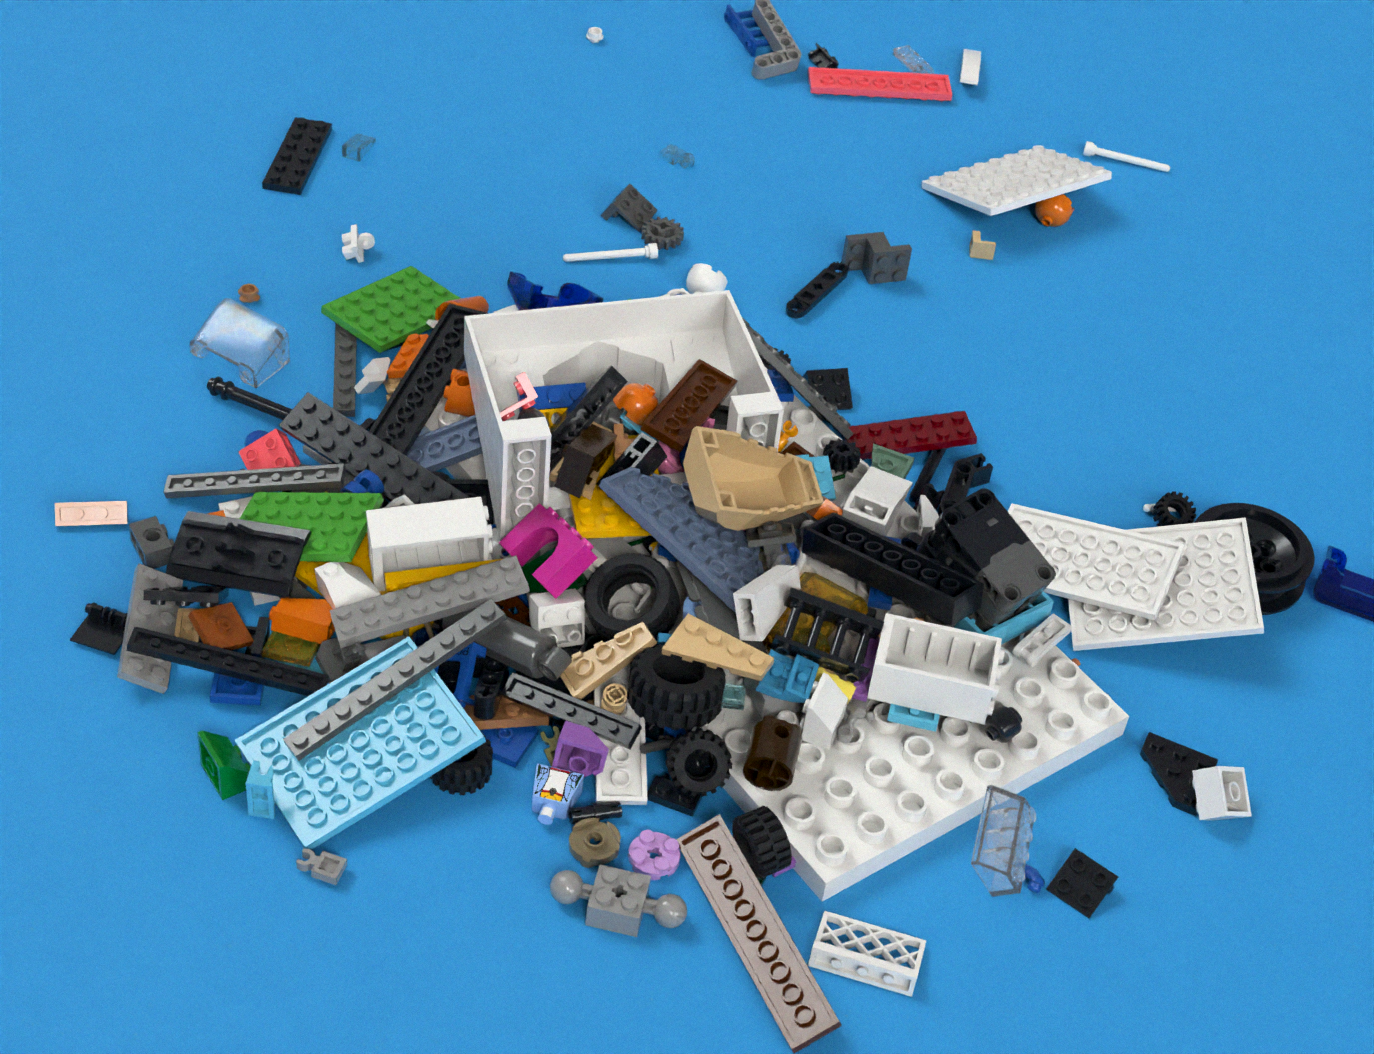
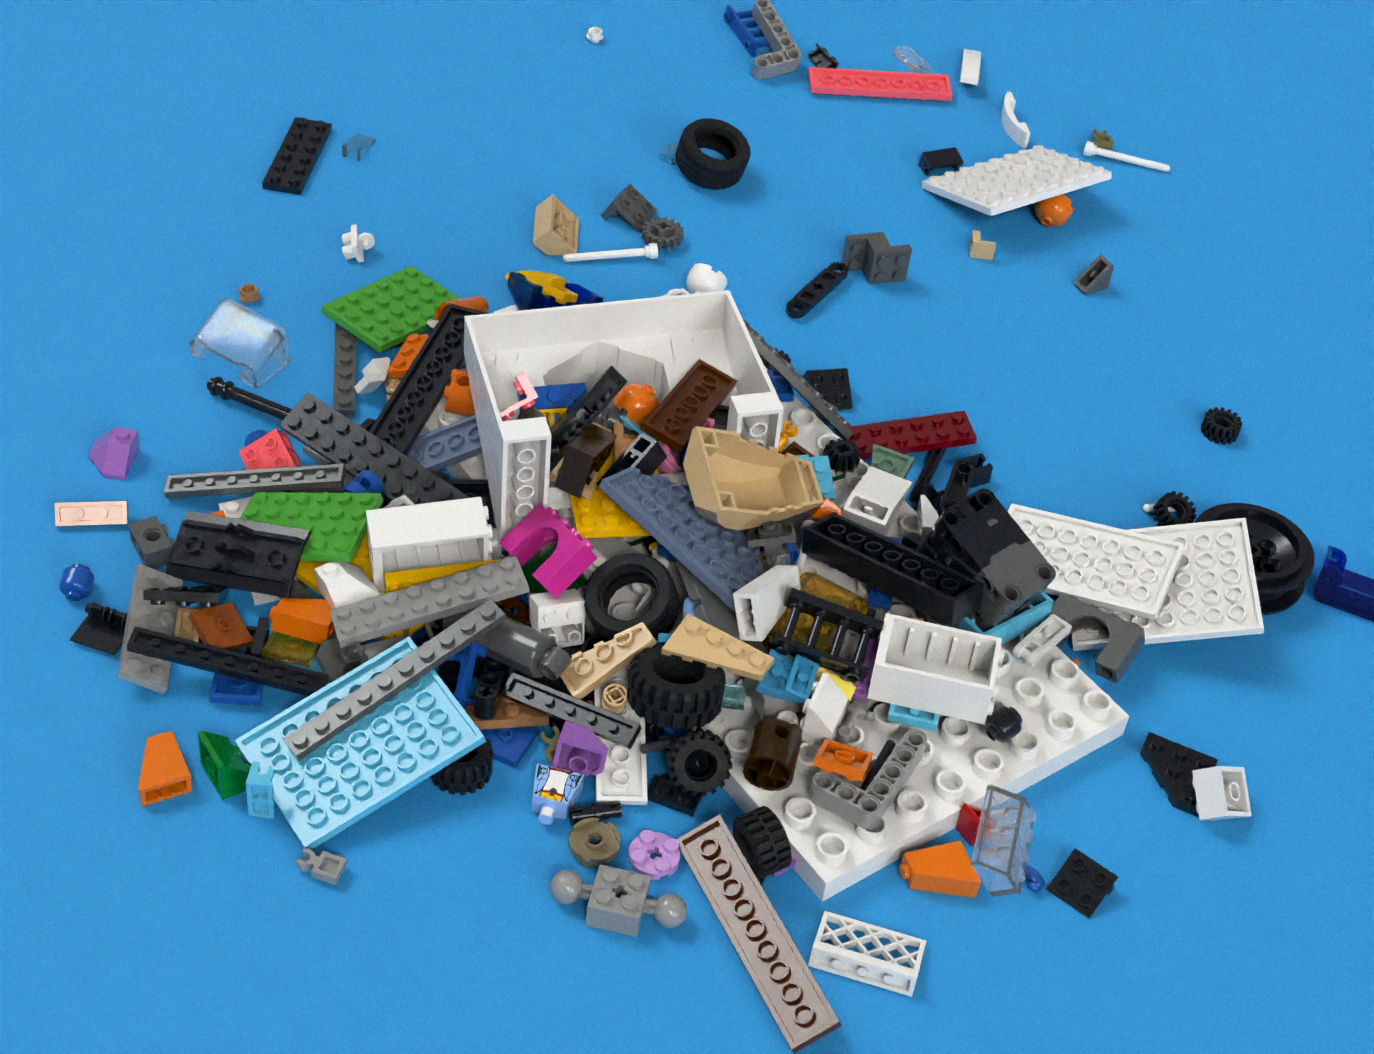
(76, 582): none -> blue head
(115, 452): none -> medium lavender slope
(163, 770): none -> orange slope
(552, 285): none -> yellow slope
(555, 228): none -> tan slope
(717, 136): none -> black tyre
(843, 760): none -> orange plate
(868, 806): none -> light grey beam
(881, 759): none -> black bar
(939, 159): none -> black hinge
(940, 870): none -> orange slope
(968, 823): none -> red slope
(1016, 131): none -> white slope
(1095, 276): none -> dark grey slope
(1102, 140): none -> olive plate
(1124, 637): none -> dark grey arch
(1221, 425): none -> black tyre

